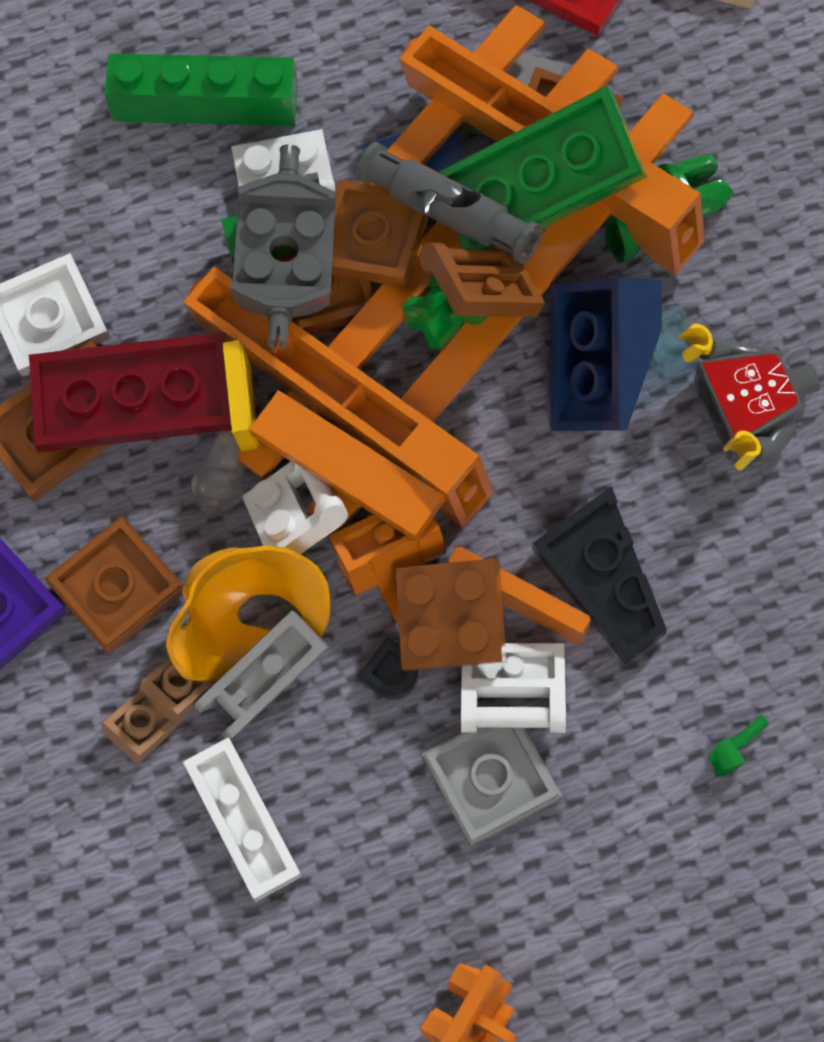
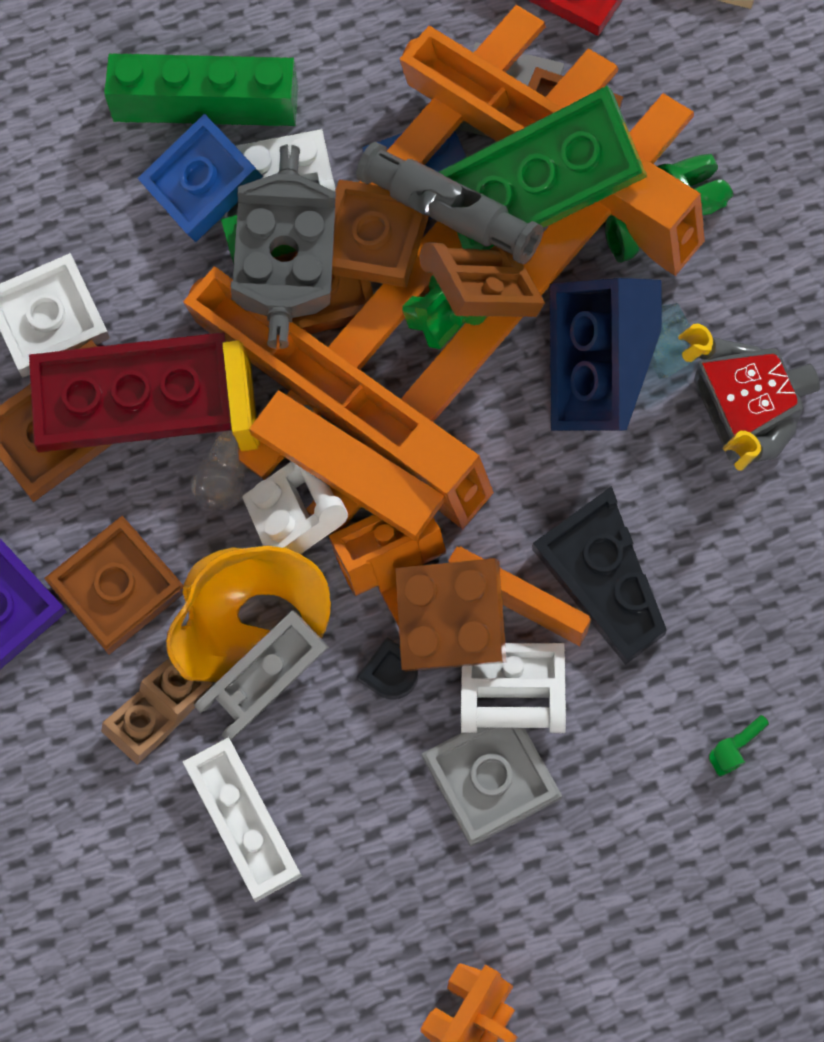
(199, 177): none -> blue plate

